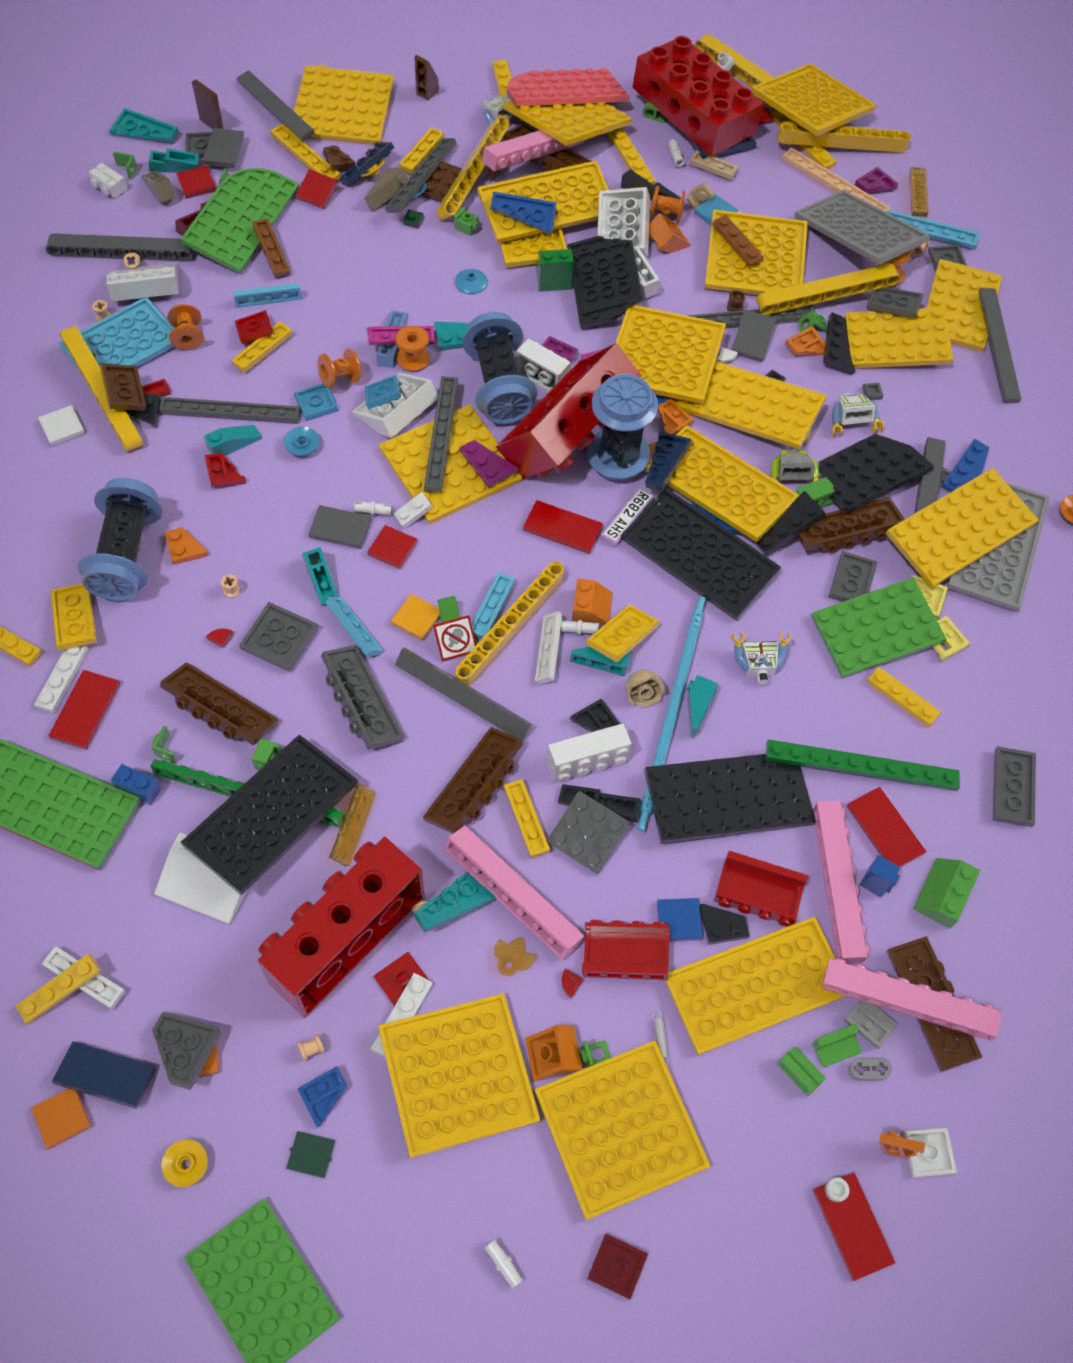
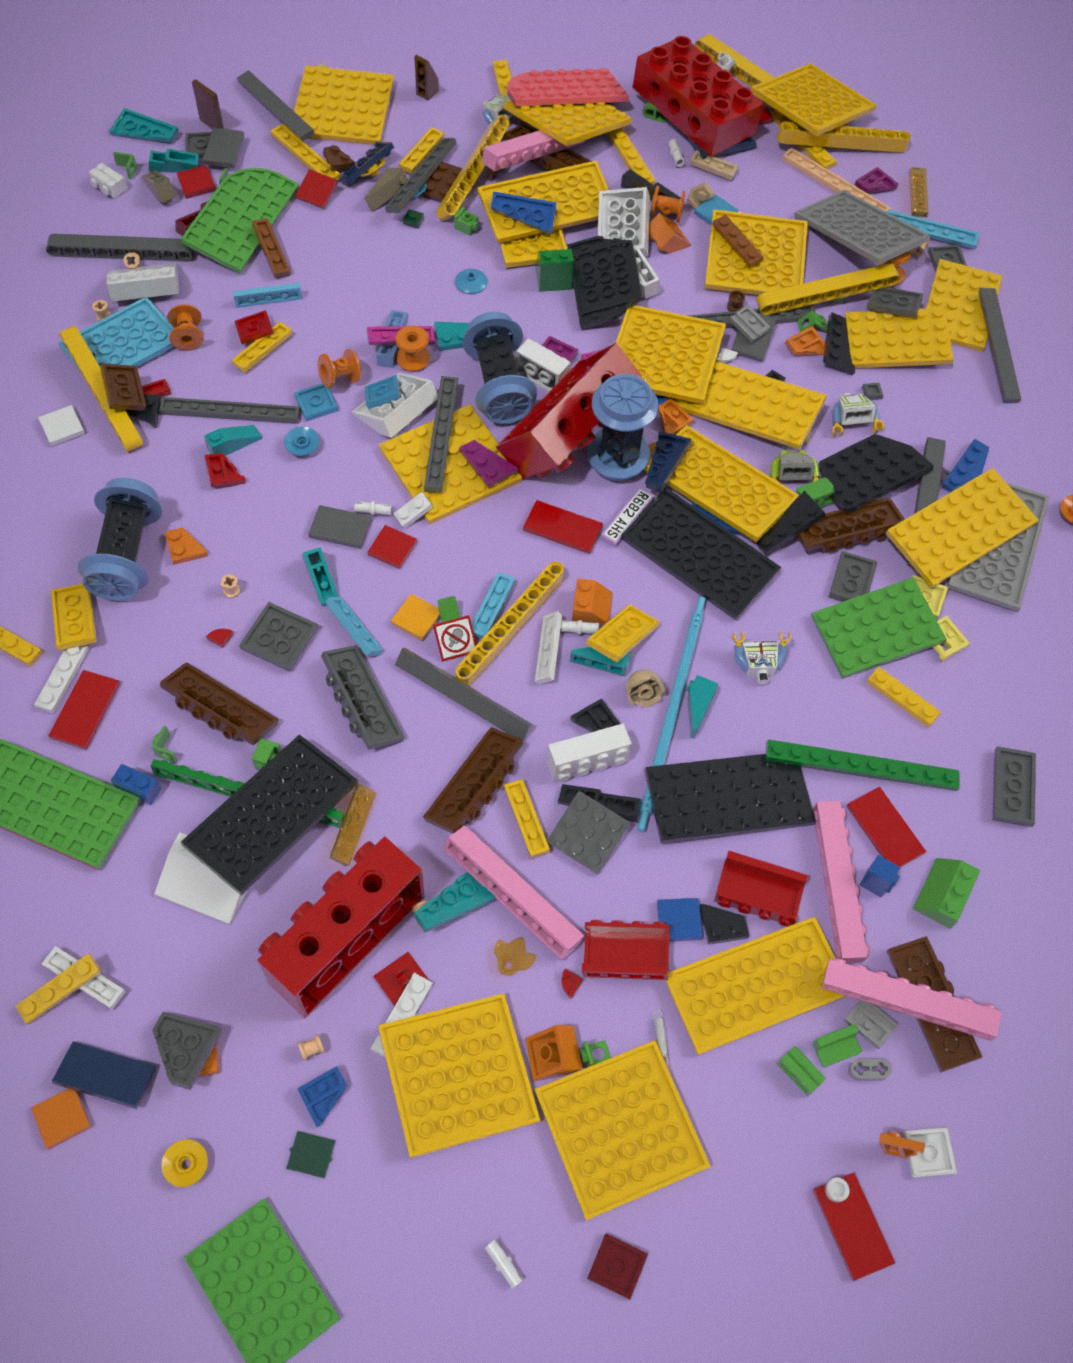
(749, 323): none -> light grey plate

